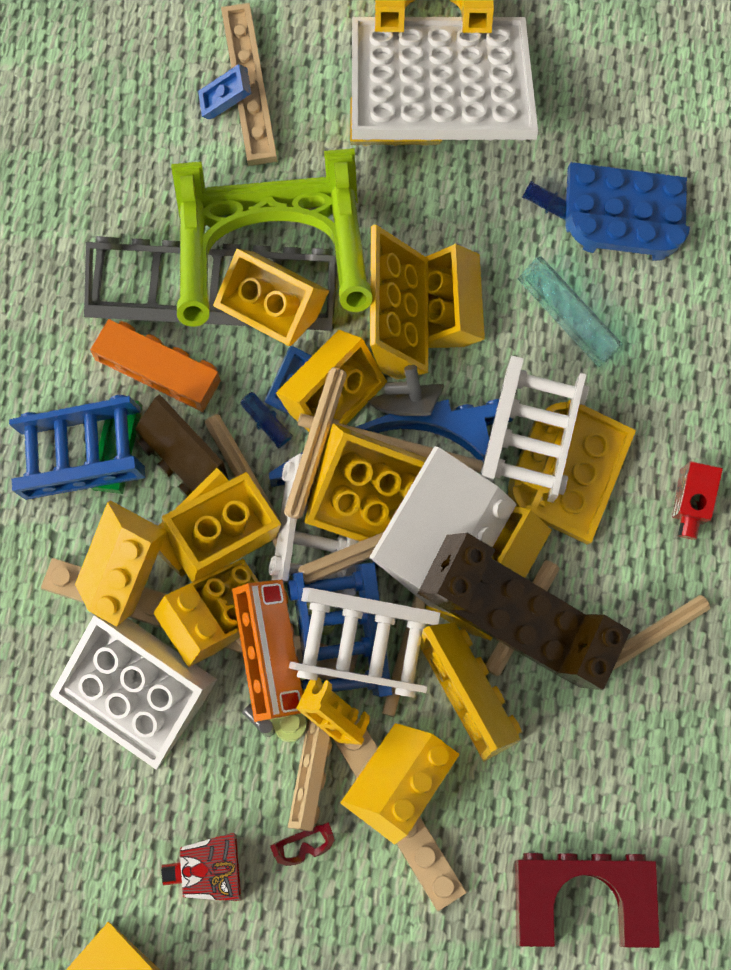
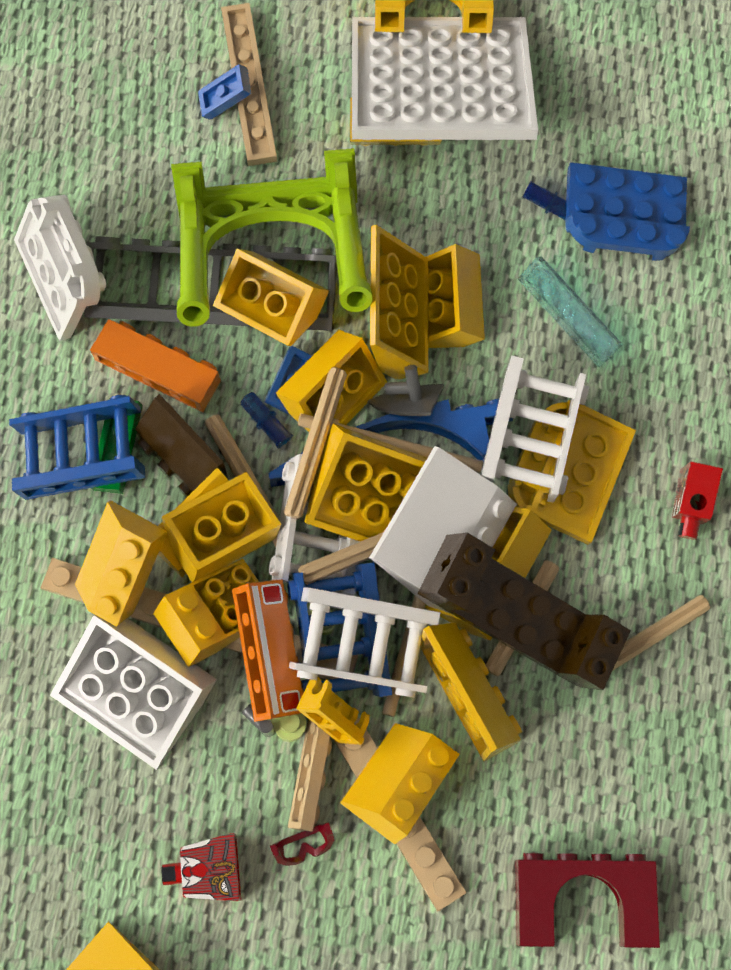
(59, 262): none -> white plate

